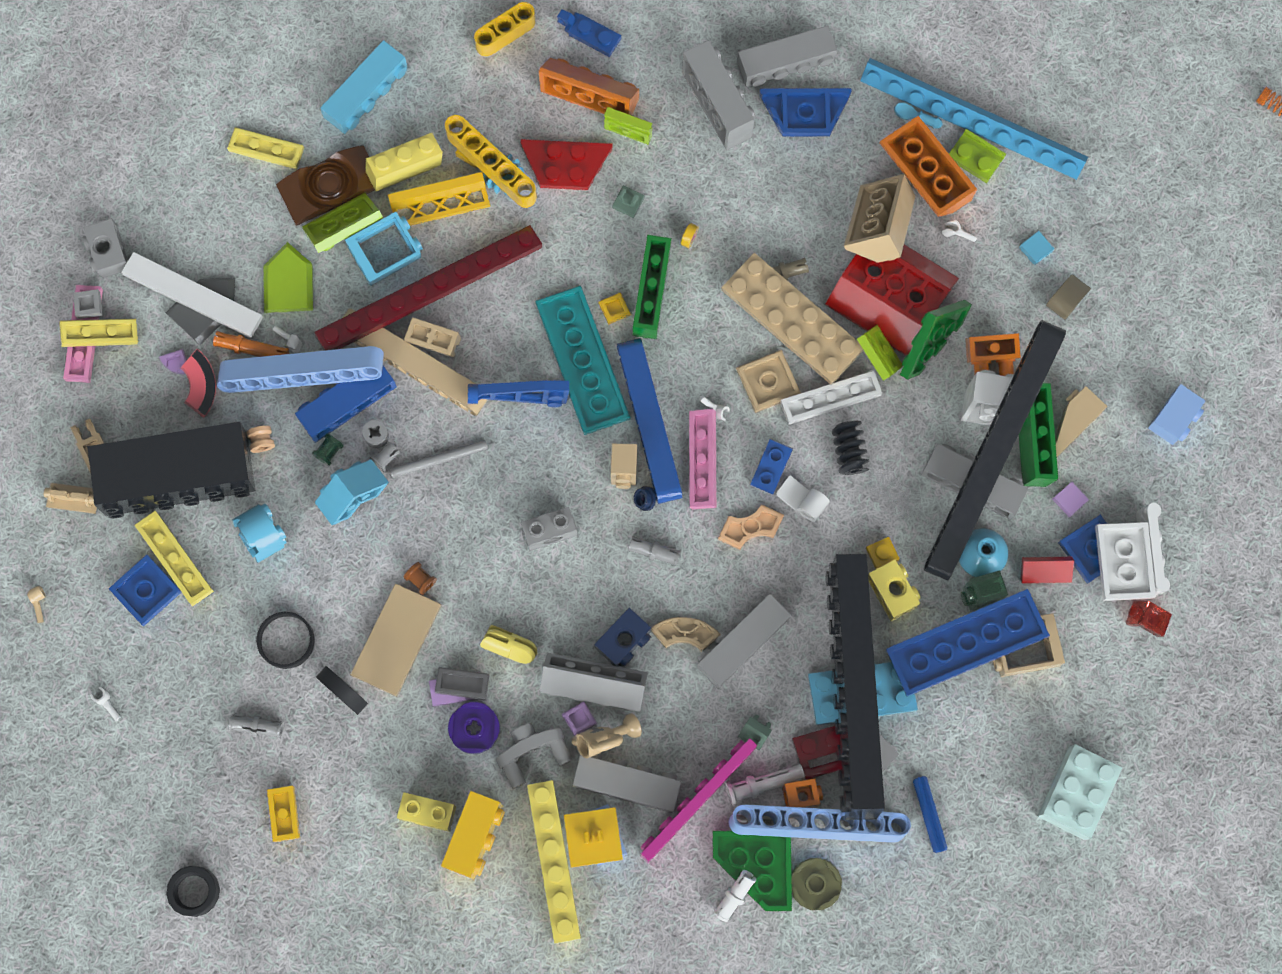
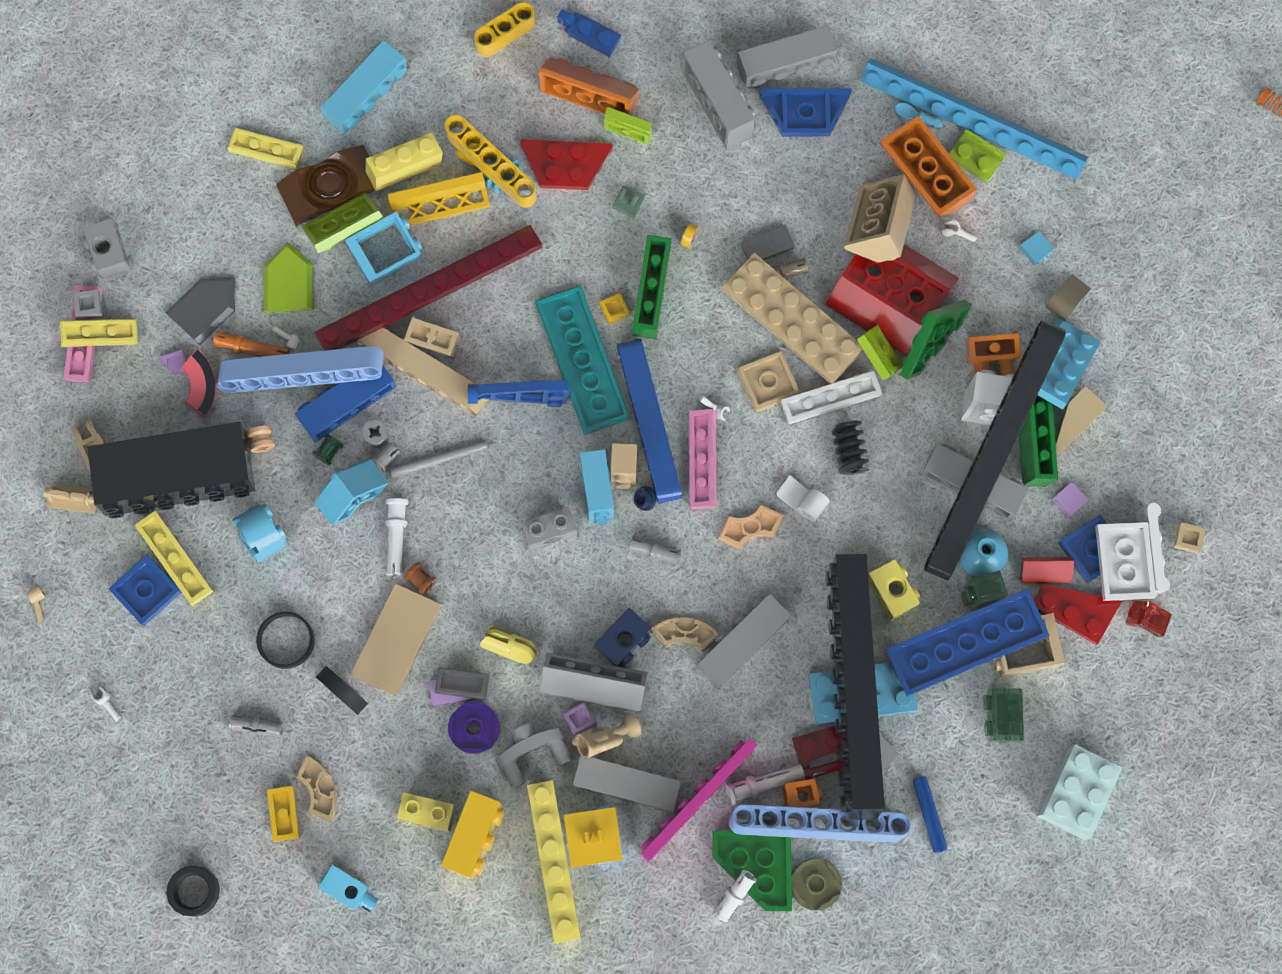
(192, 295): white tile -> none
(320, 788): none -> tan tile
(337, 880): none -> medium azure torso
(396, 523): none -> white pin
(597, 486): none -> medium azure window
(755, 731): sand green tile -> none
(769, 243): none -> flat silver tile
(771, 466): blue plate -> none
(882, 552): yellow plate -> none
(1005, 715): none -> clear green brick
(1068, 364): none -> medium azure plate
(1077, 610): none -> red wing
(1177, 414): light blue brick -> none
(1189, 537): none -> tan plate

